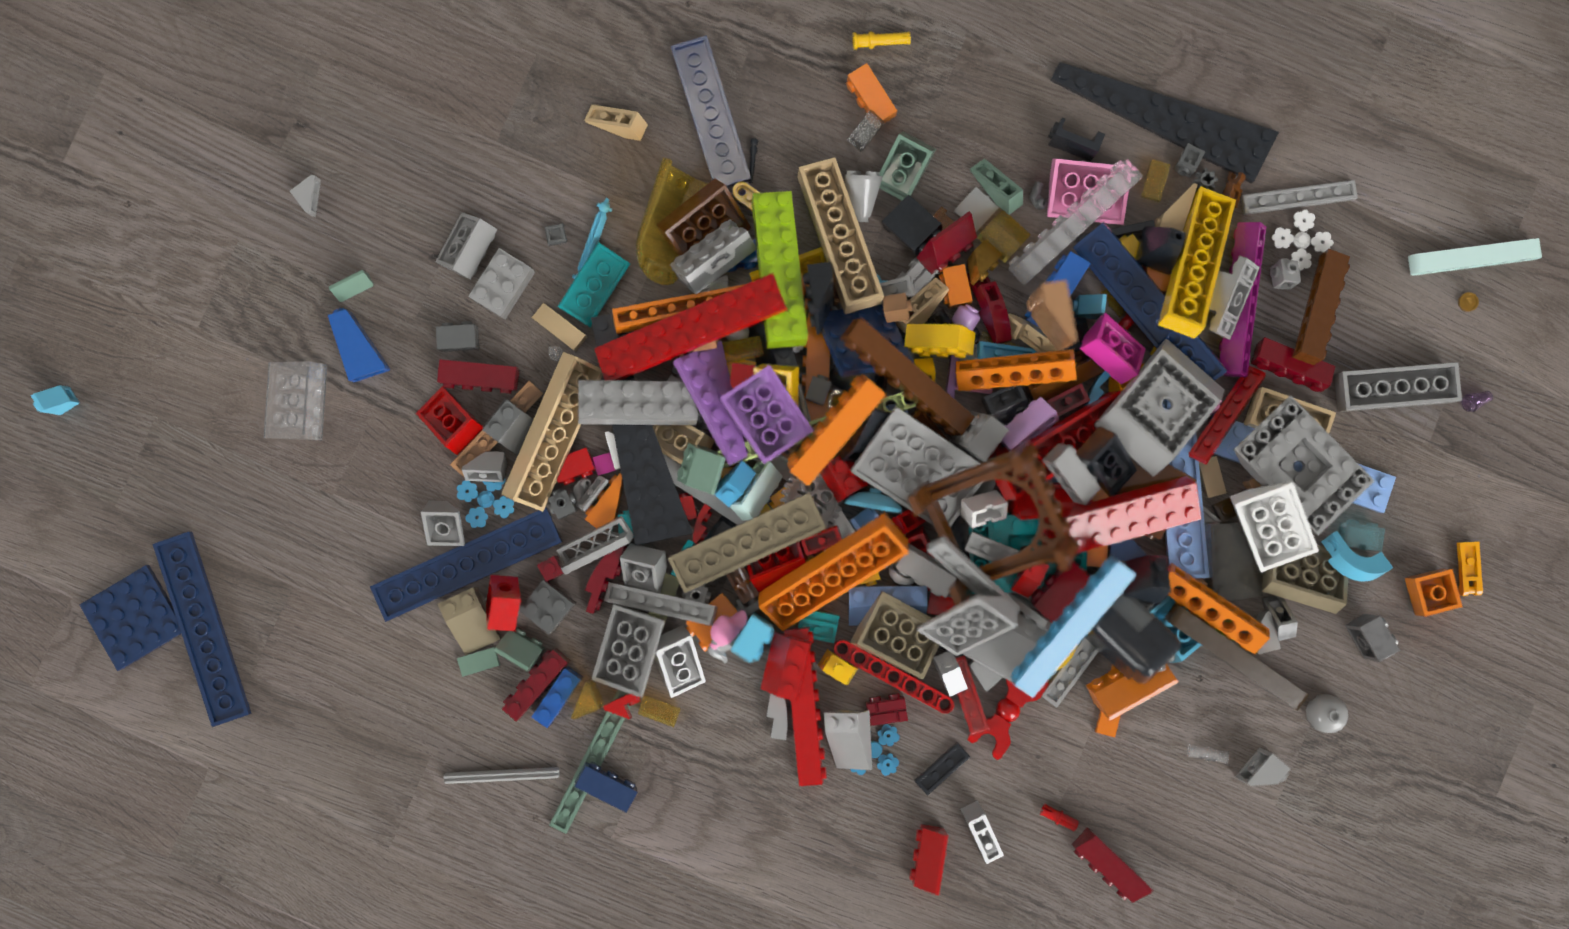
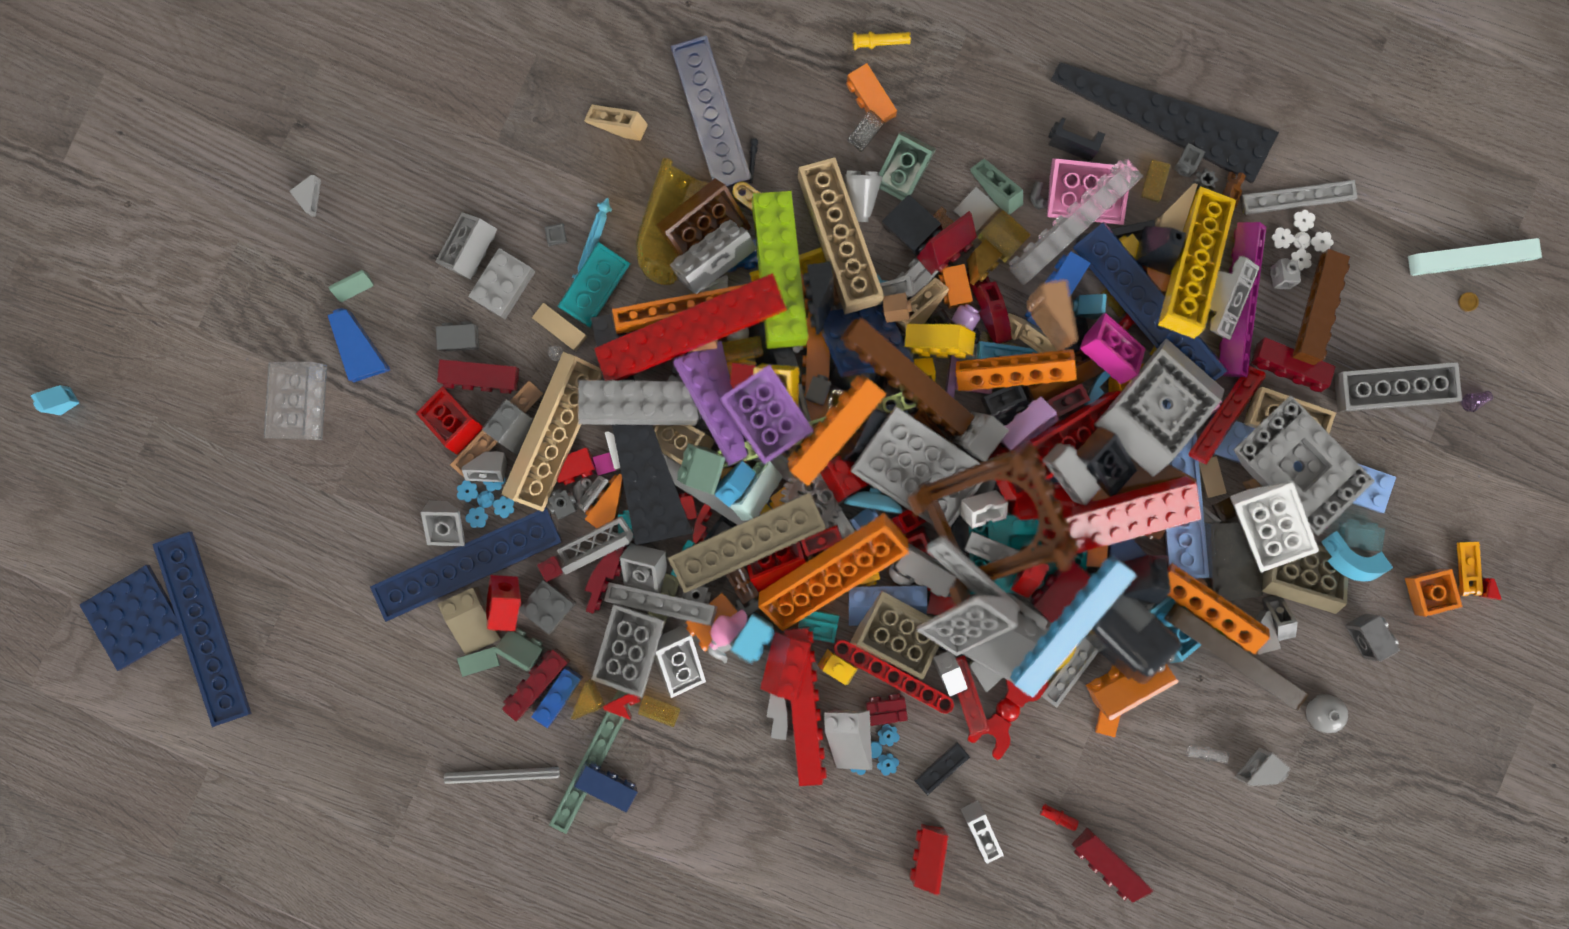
(1490, 589): none -> red slope

